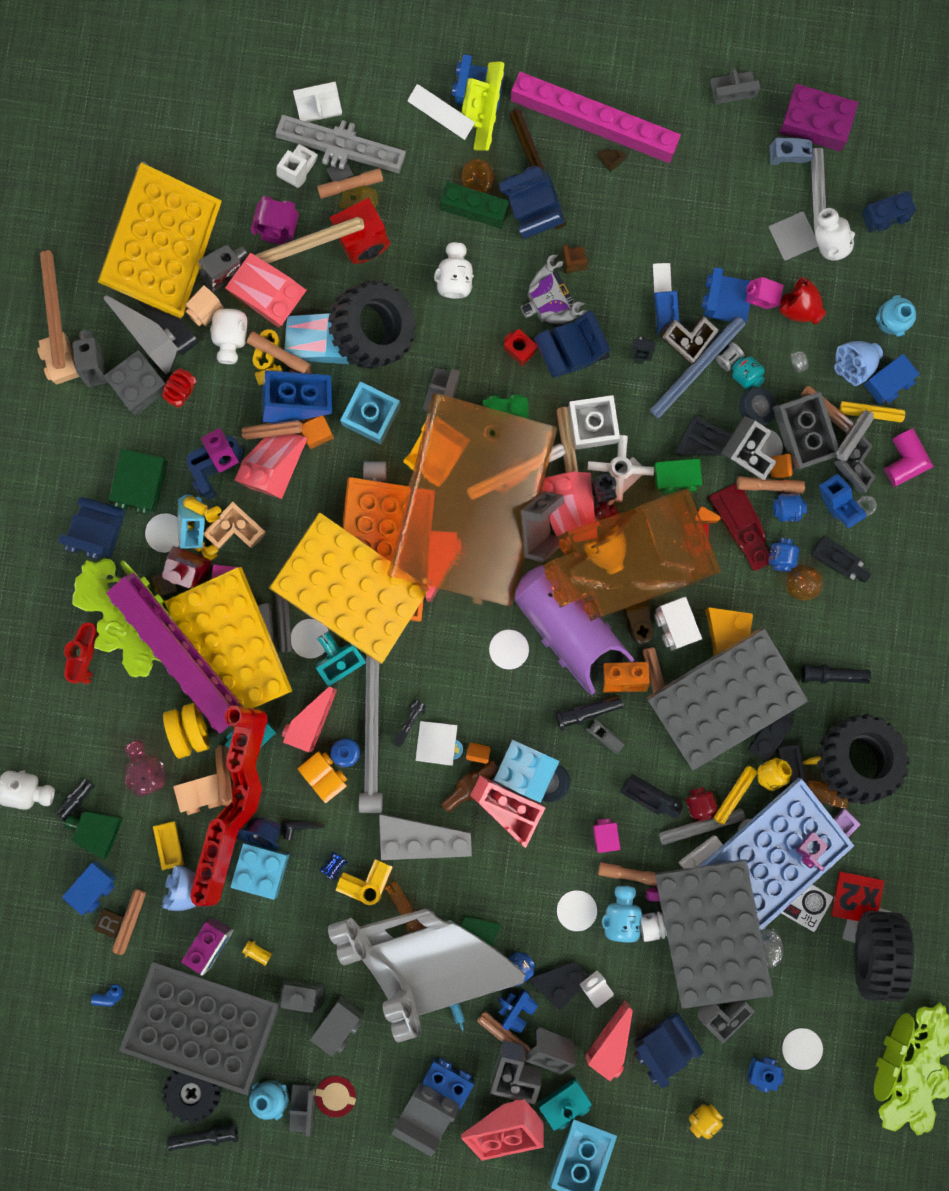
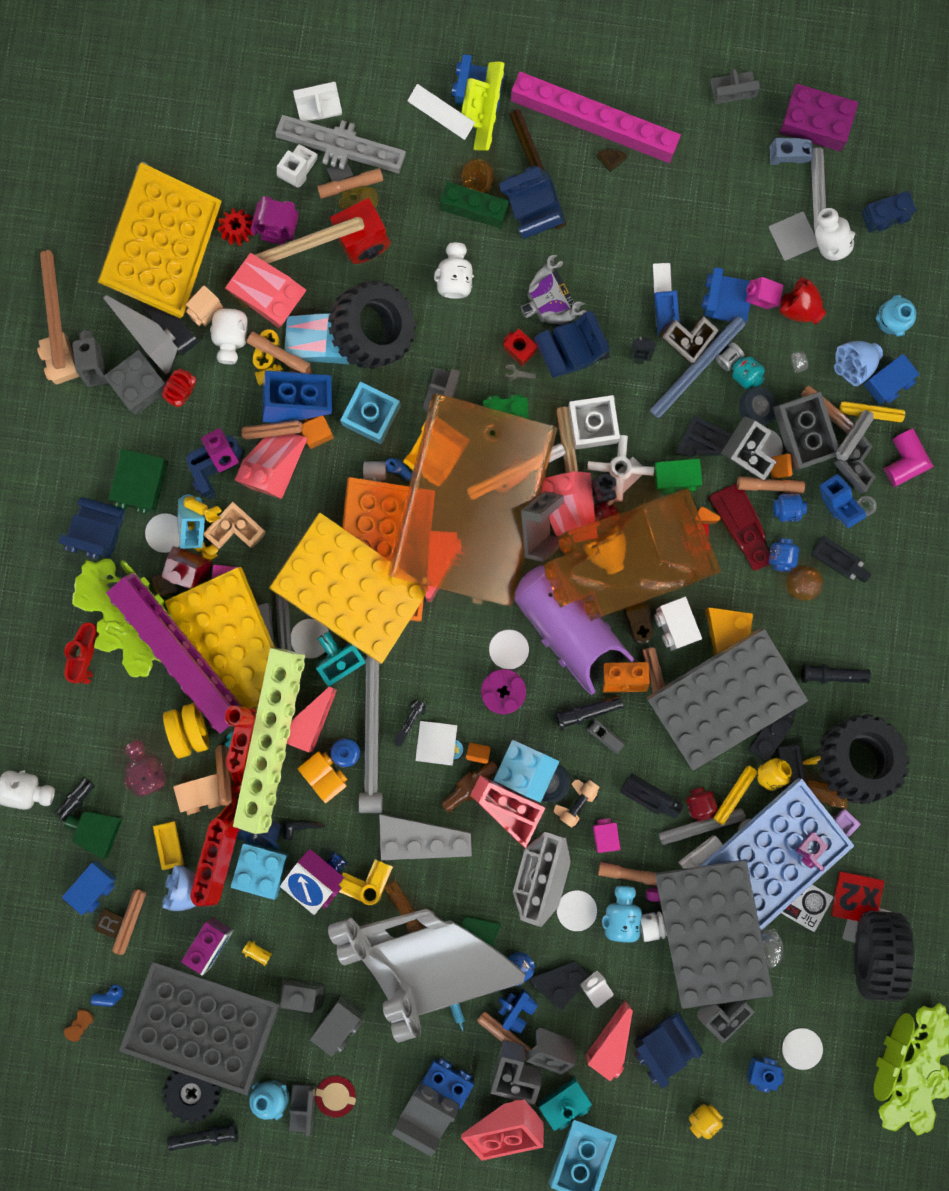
(79, 1025): none -> dark orange piece
(220, 266): dark grey torso -> none
(231, 220): none -> red gear
(261, 749): none -> yellowish green brick
(312, 882): none -> piece
(398, 467): none -> blue arm
(514, 685): none -> magenta brick
(517, 373): none -> clear hand
(541, 878): none -> light grey wedge
(574, 259): reddish brown panel -> none
(587, 792): none -> light nougat piece

